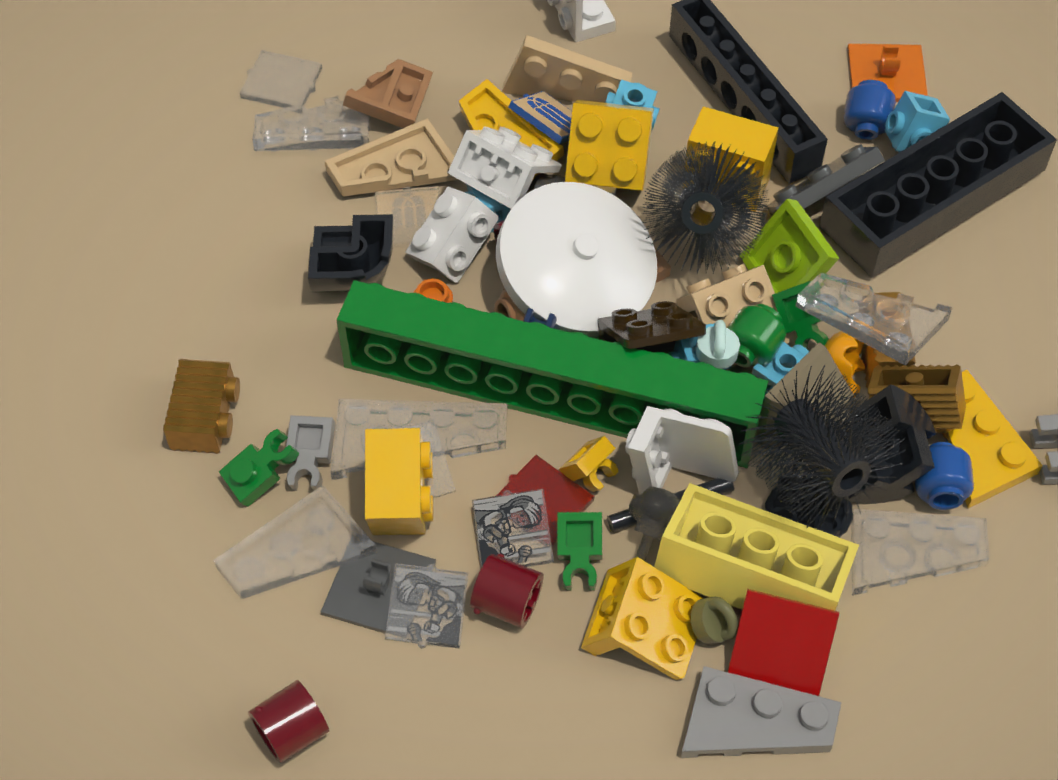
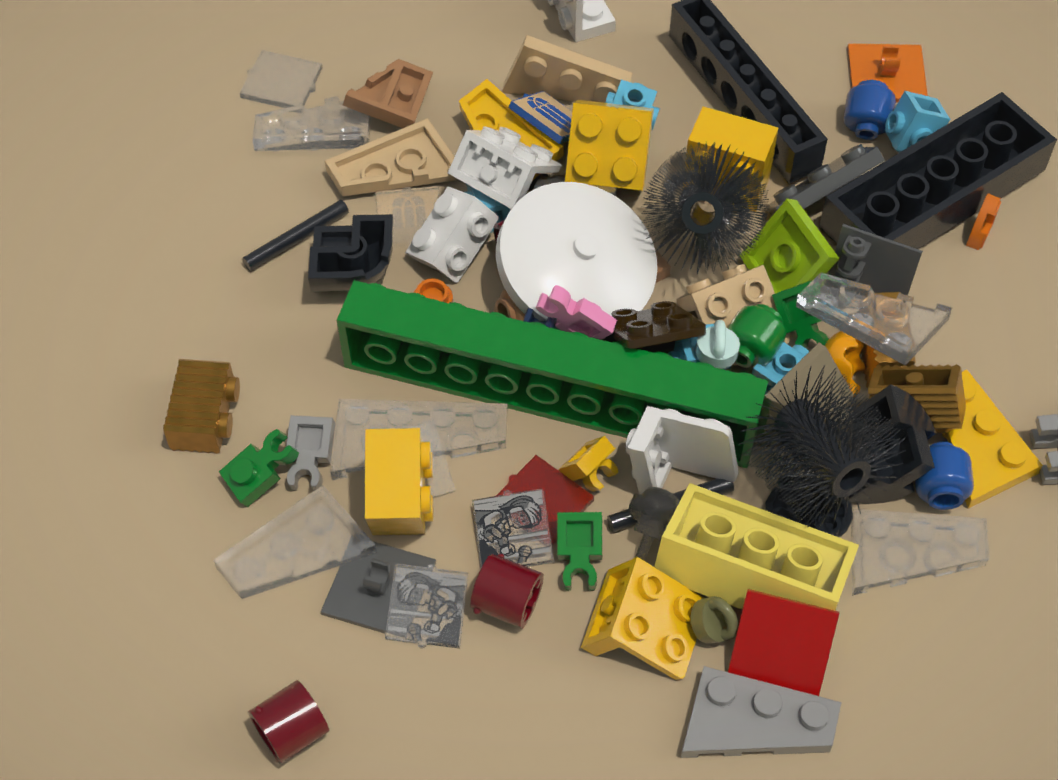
(294, 235): none -> black bar
(576, 316): none -> bright pink plate
(875, 261): none -> dark grey hinge
(984, 222): none -> orange tile

